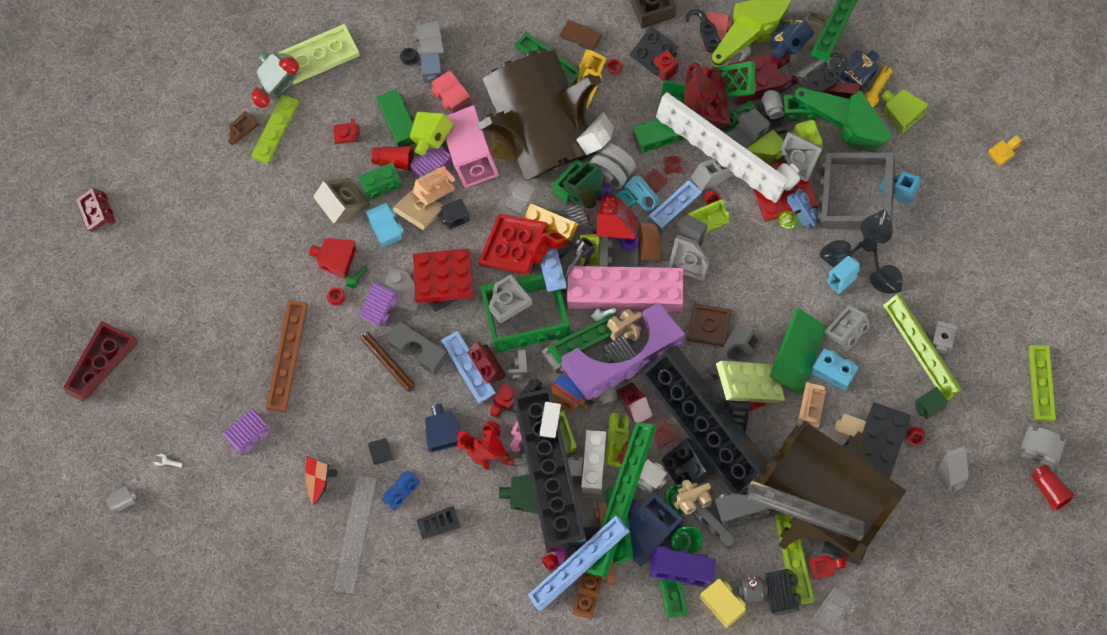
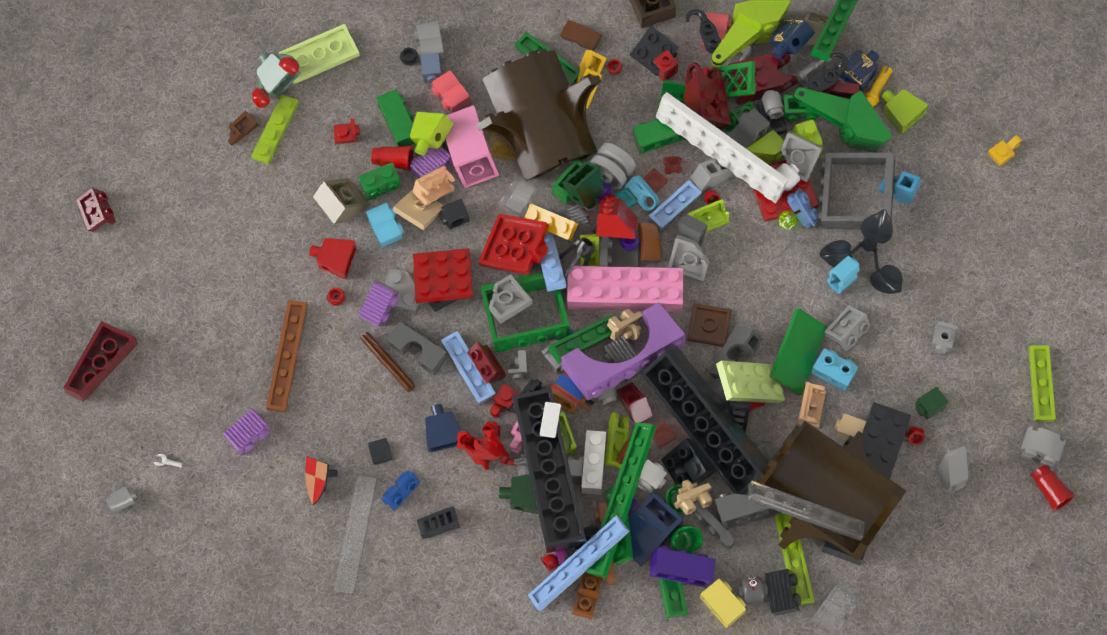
(353, 281): green hand -> none
(554, 239): red plate -> none
(596, 134): white slope -> none
(598, 314): light aqua hand -> none
(824, 566): red plate -> none
(922, 347): lime tile -> none

